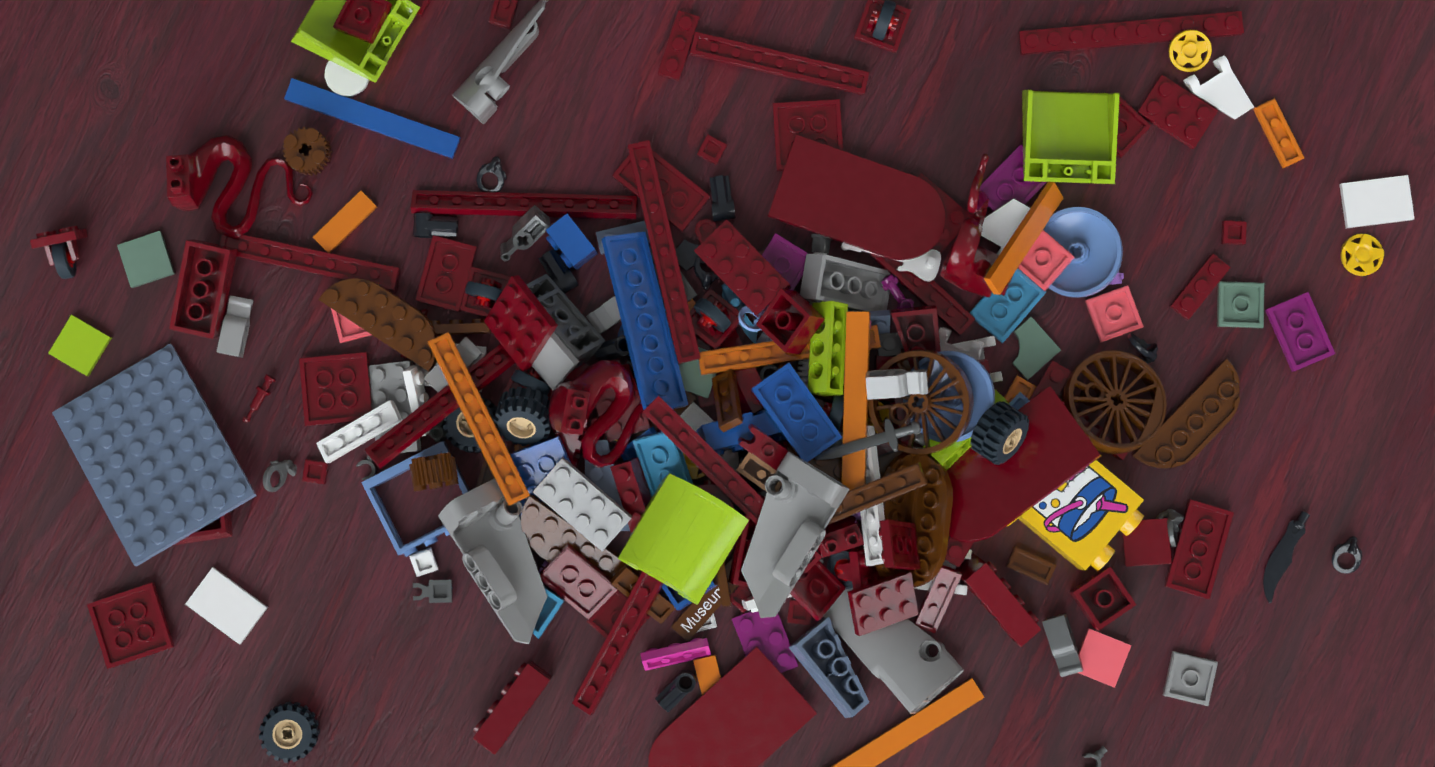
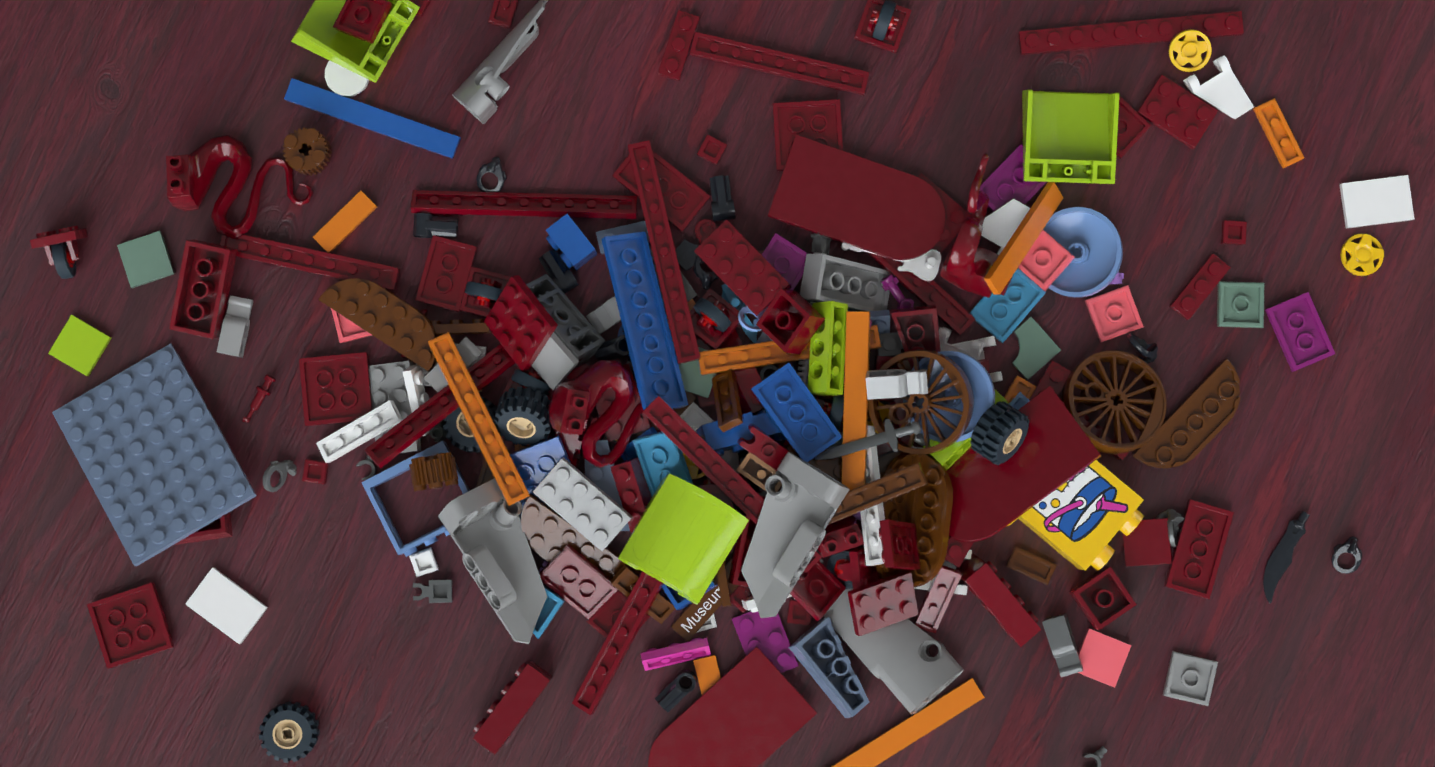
(525, 232): dark grey piece -> none

